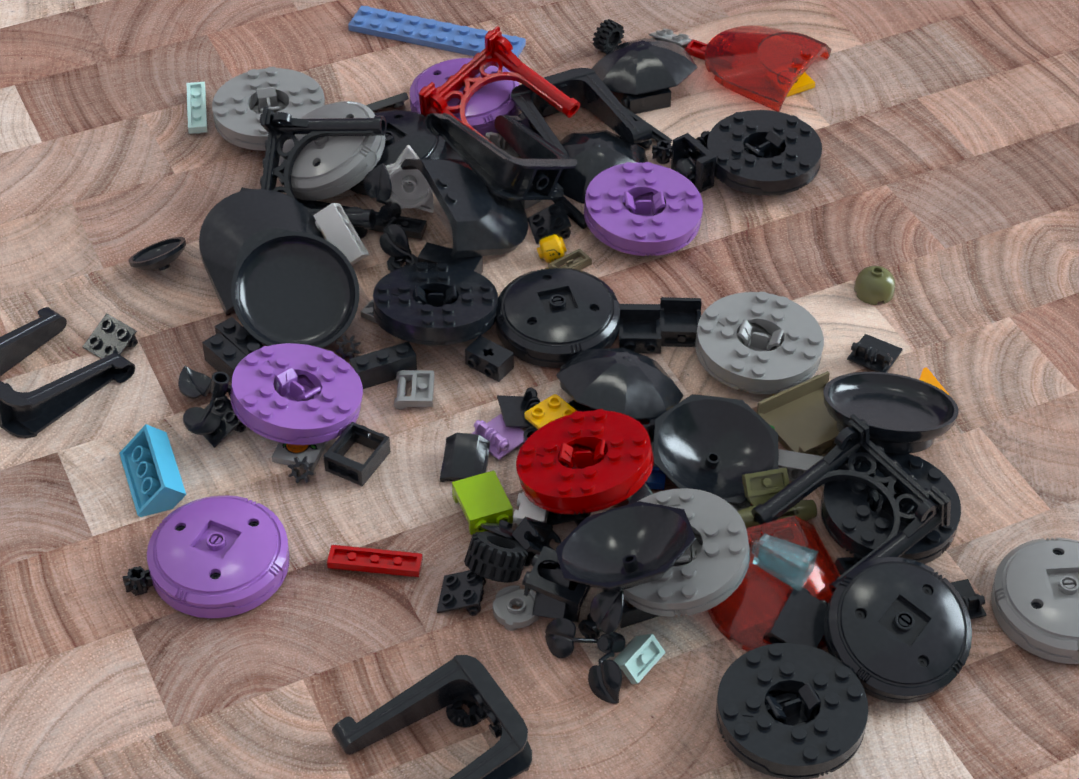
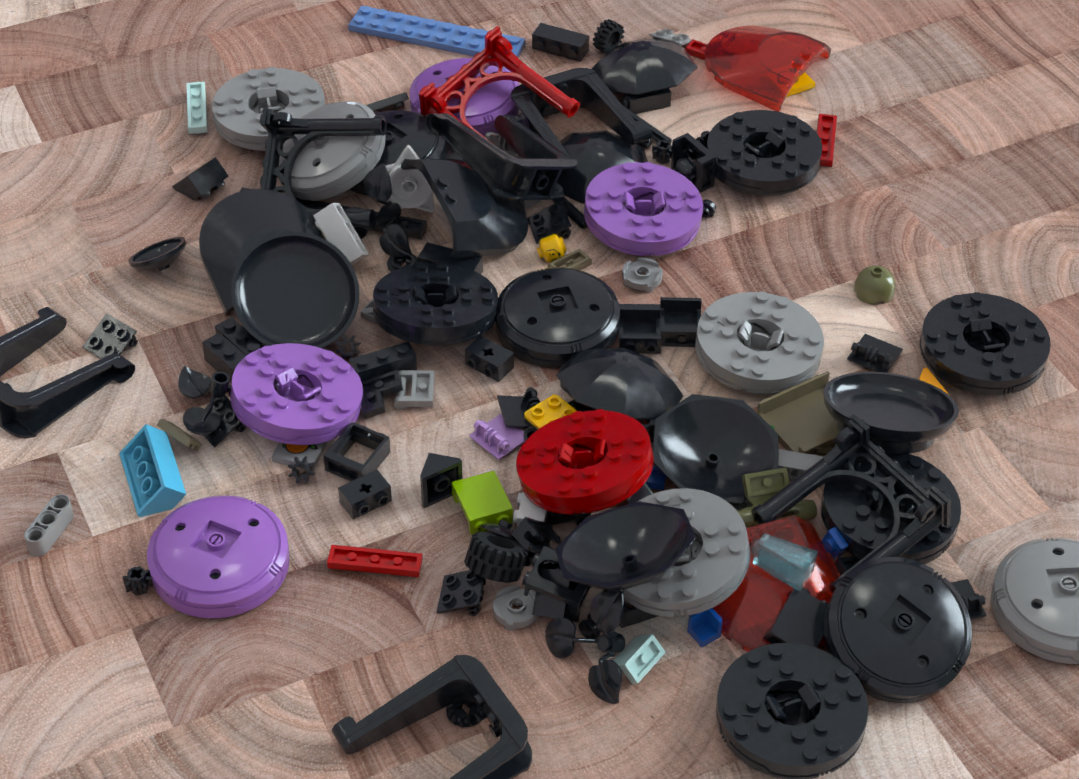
(49, 525): none -> light grey beam
(179, 434): none -> dark tan tile
(202, 180): none -> black slope
(365, 494): none -> black brick
(374, 391): none -> black plate
(437, 478): none -> black slope
(464, 456): black slope -> none
(560, 42): none -> black brick
(632, 274): none -> light grey plate
(705, 627): none -> blue panel
(708, 208): none -> black plate
(826, 131): none -> red tile
(834, 543): none -> blue plate
(984, 344): none -> black piece

